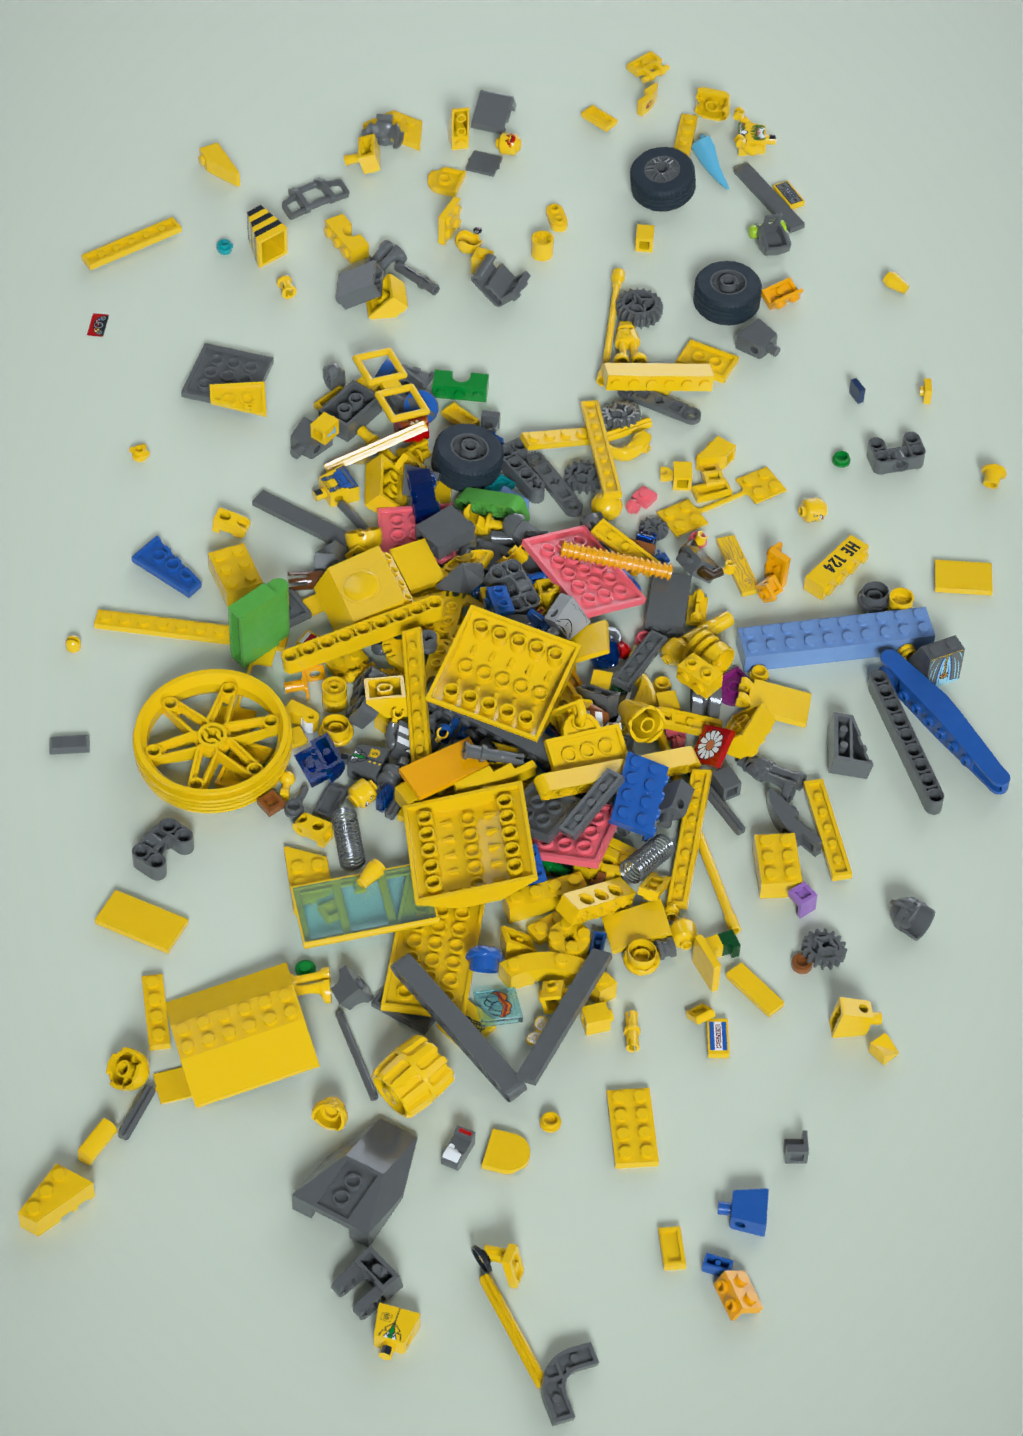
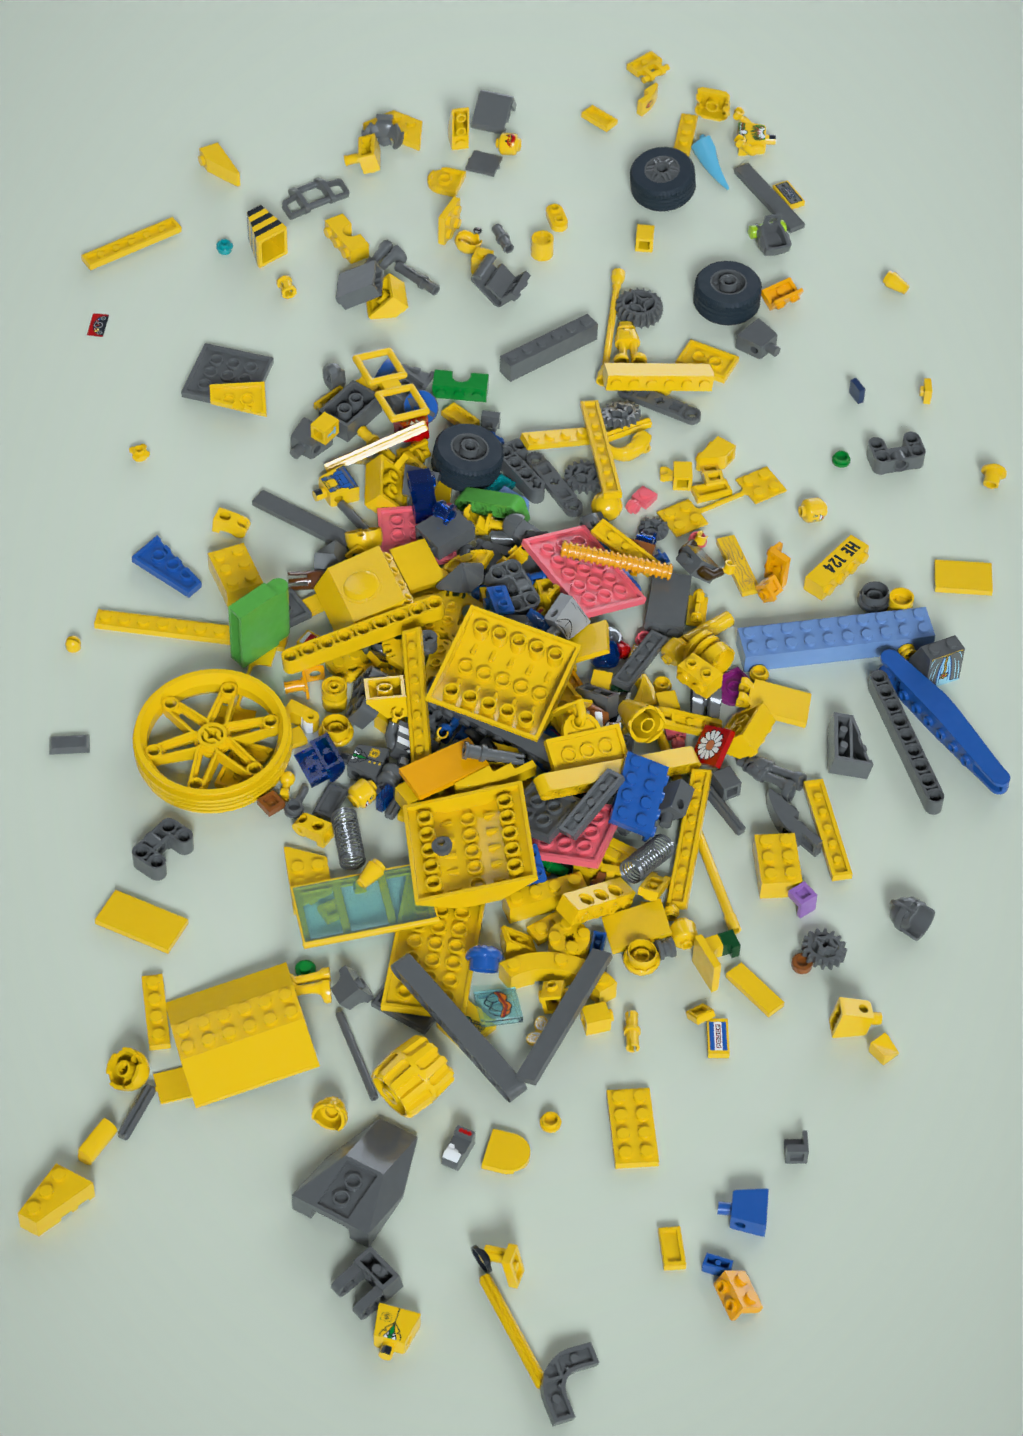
(378, 659): none -> yellow tile
(444, 511): none -> clear blue brick
(445, 848): none -> dark grey plate
(502, 238): none -> dark grey pin
(548, 347): none -> dark grey brick

